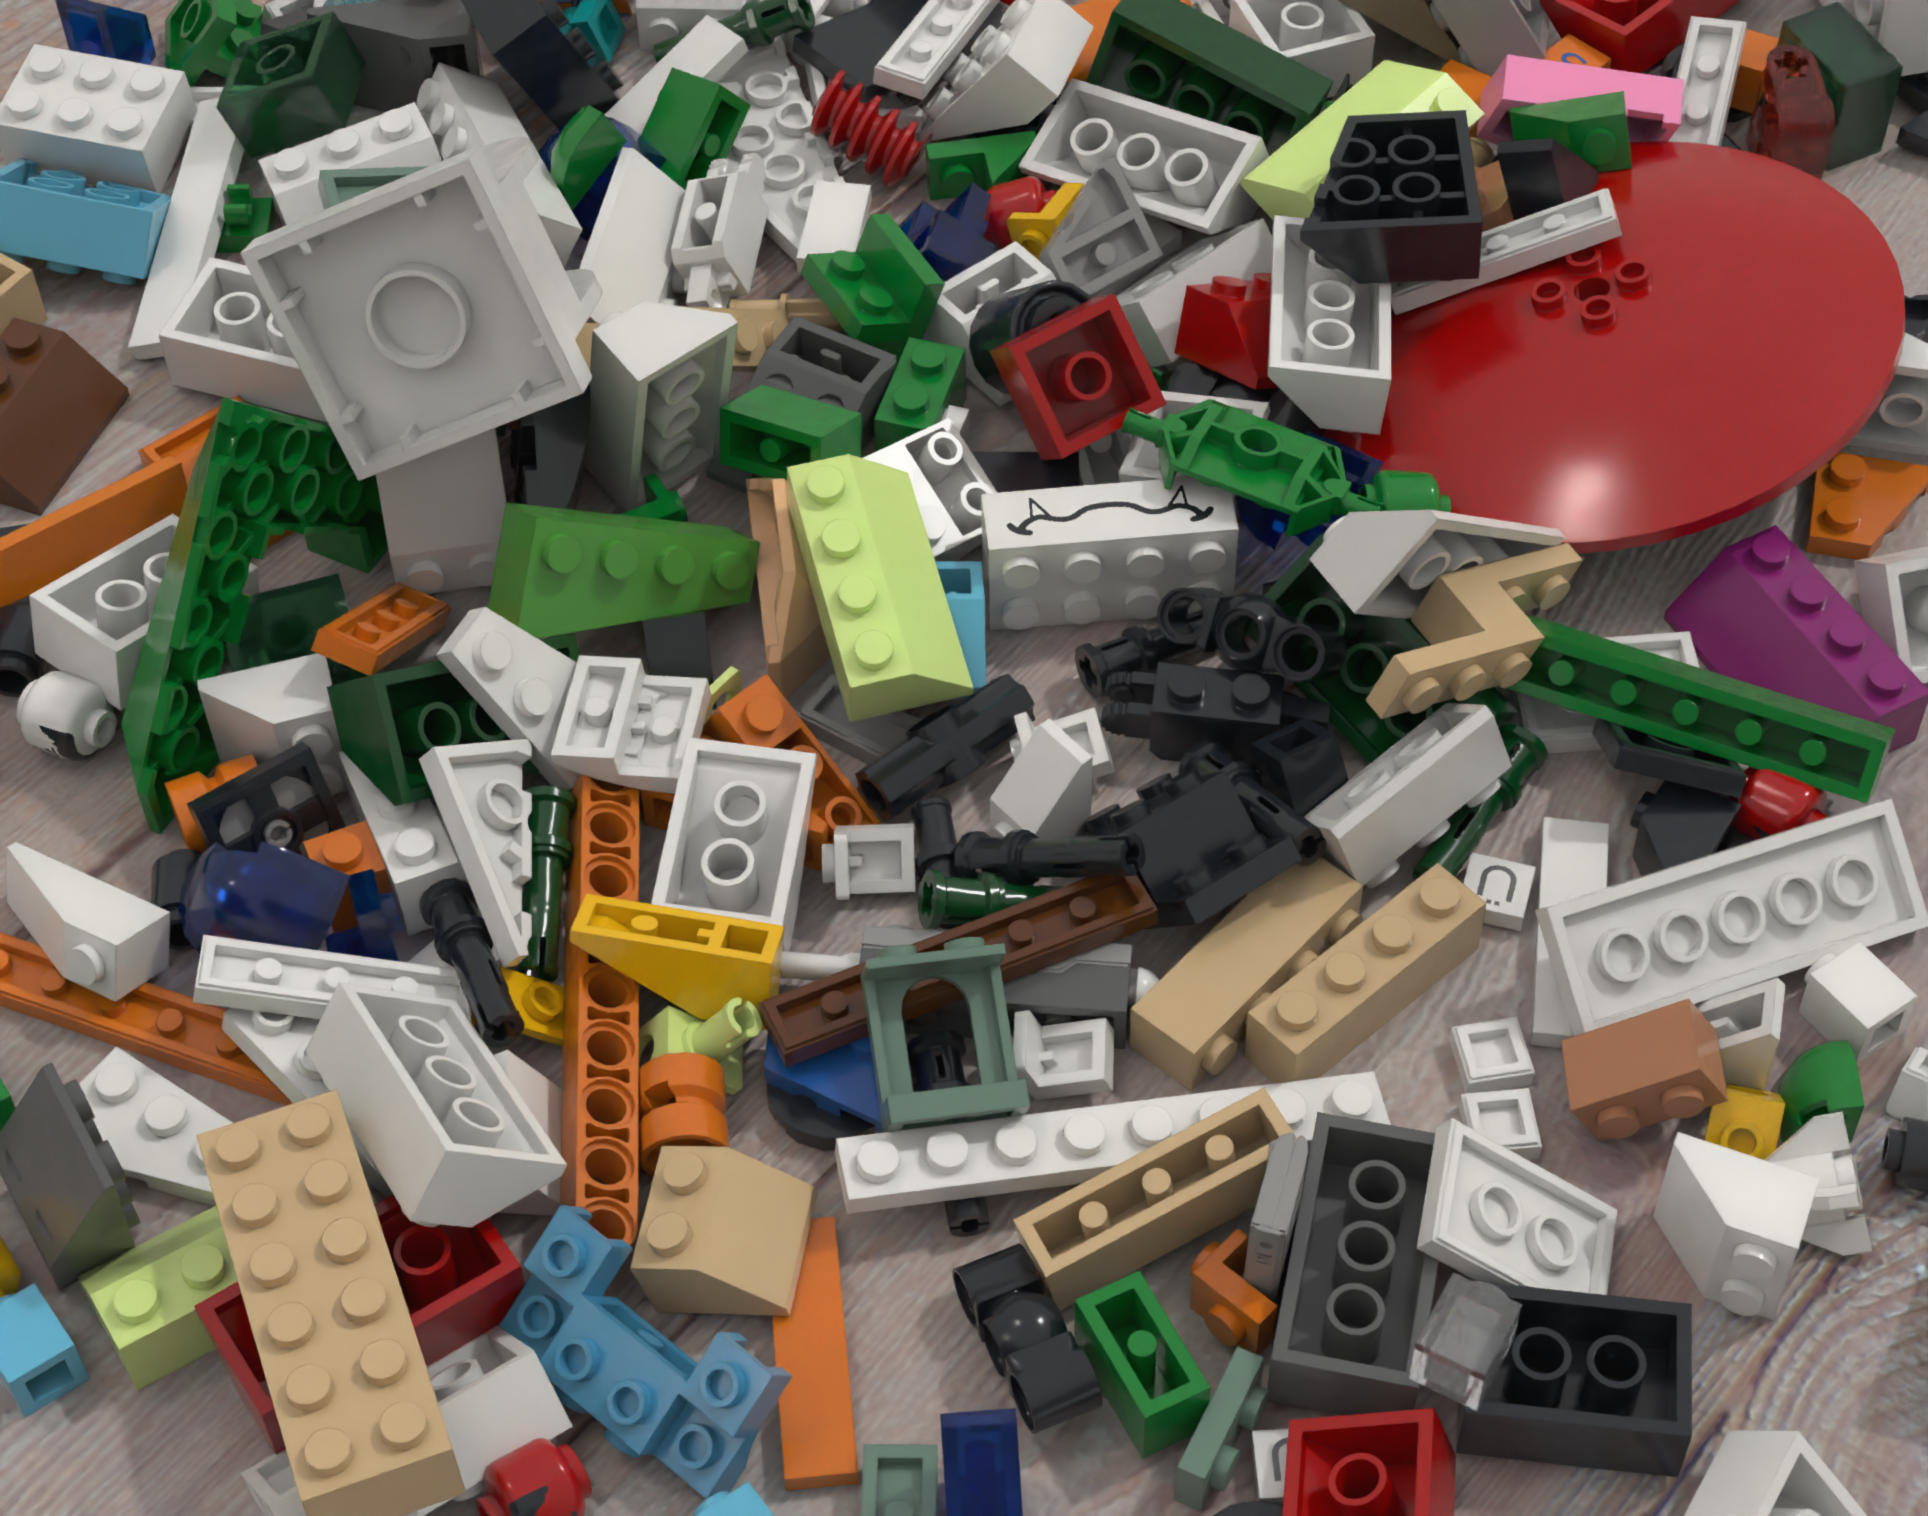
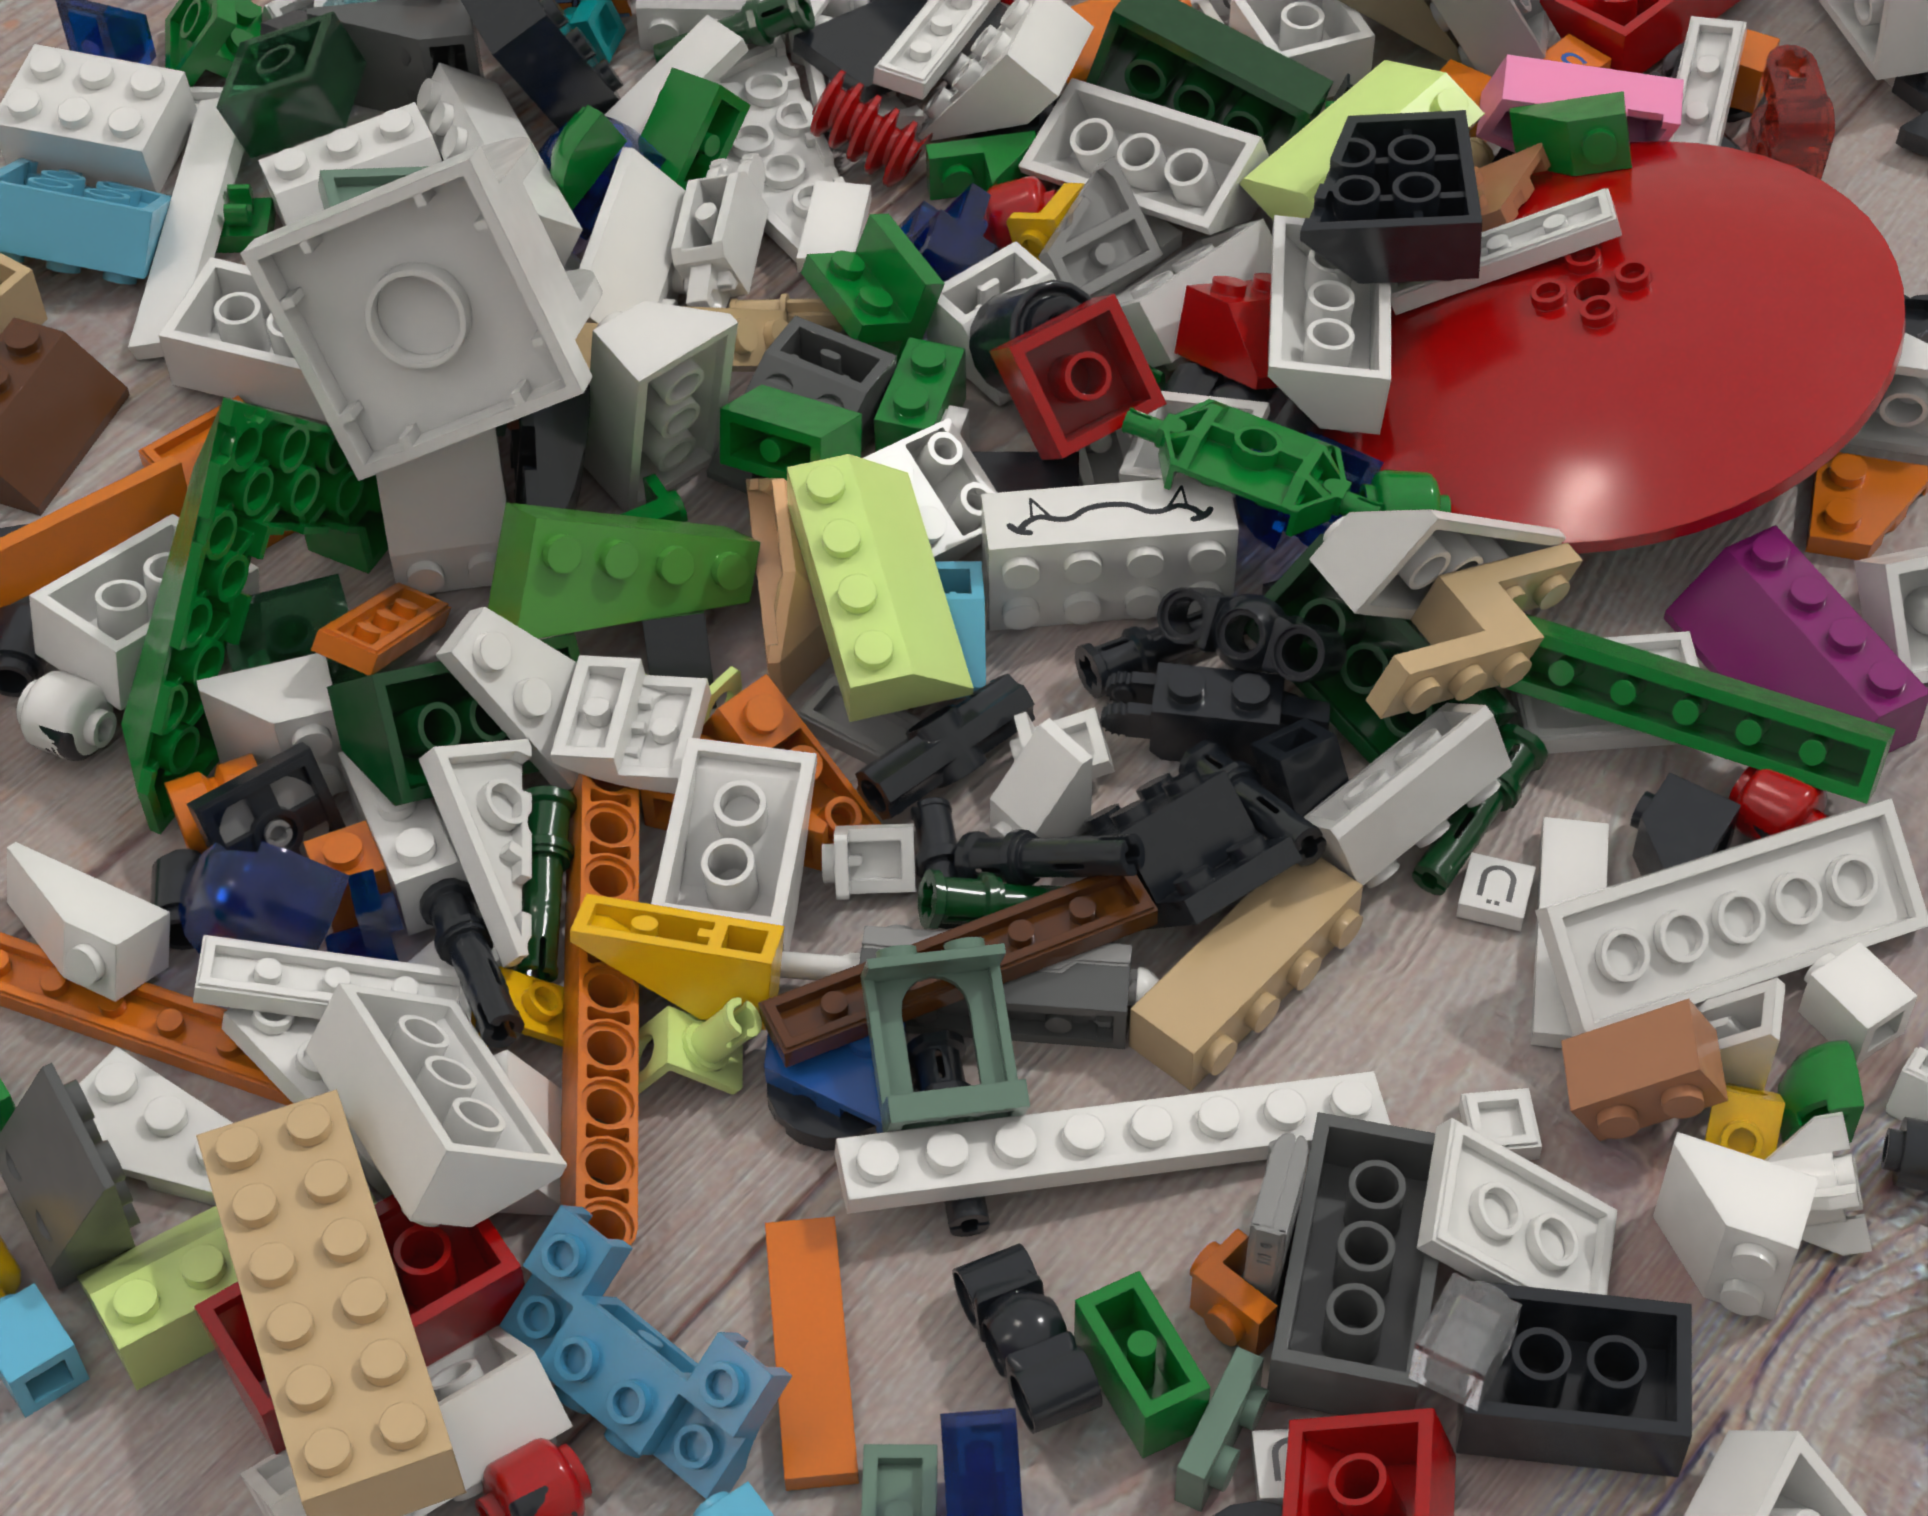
(680, 1105): orange wheel -> none
(722, 1234): tan slope -> none
(1063, 1056): white bracket -> none
(1152, 1200): tan brick -> none
(1365, 979): tan brick -> none
(1491, 1056): white tile -> none
(1542, 175): black slope -> none
(1667, 760): black tile -> none
(1856, 76): brick -> none

